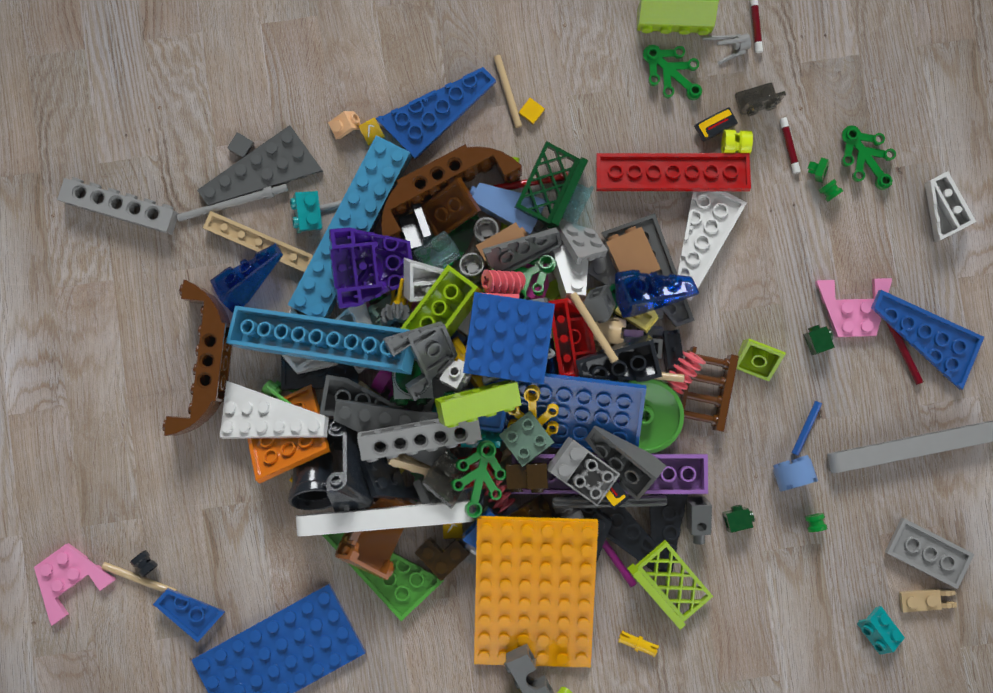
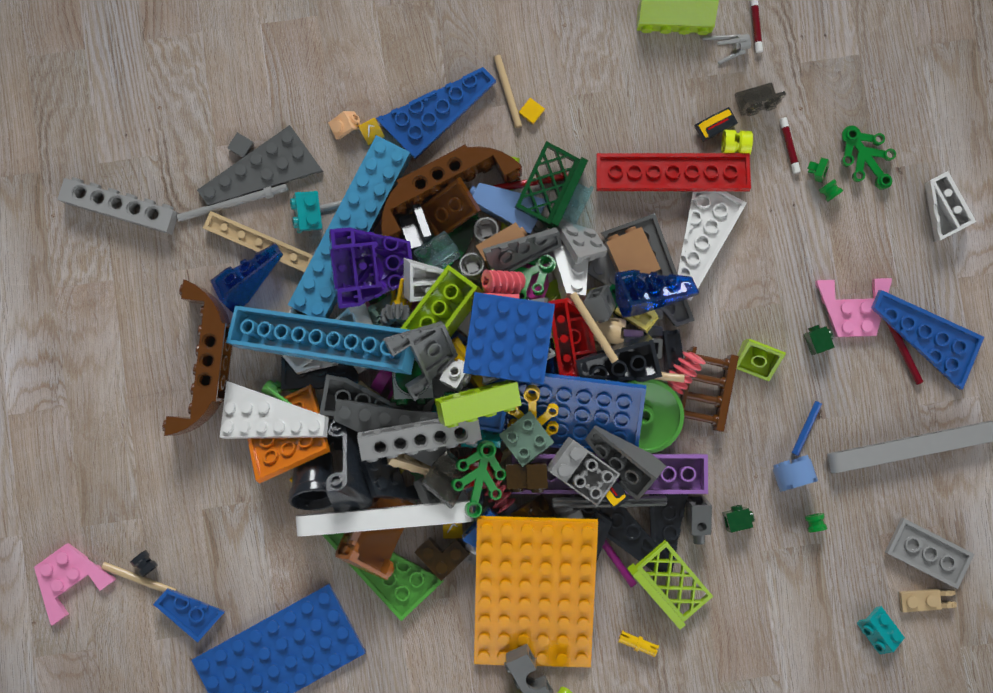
(670, 70): green plant -> none

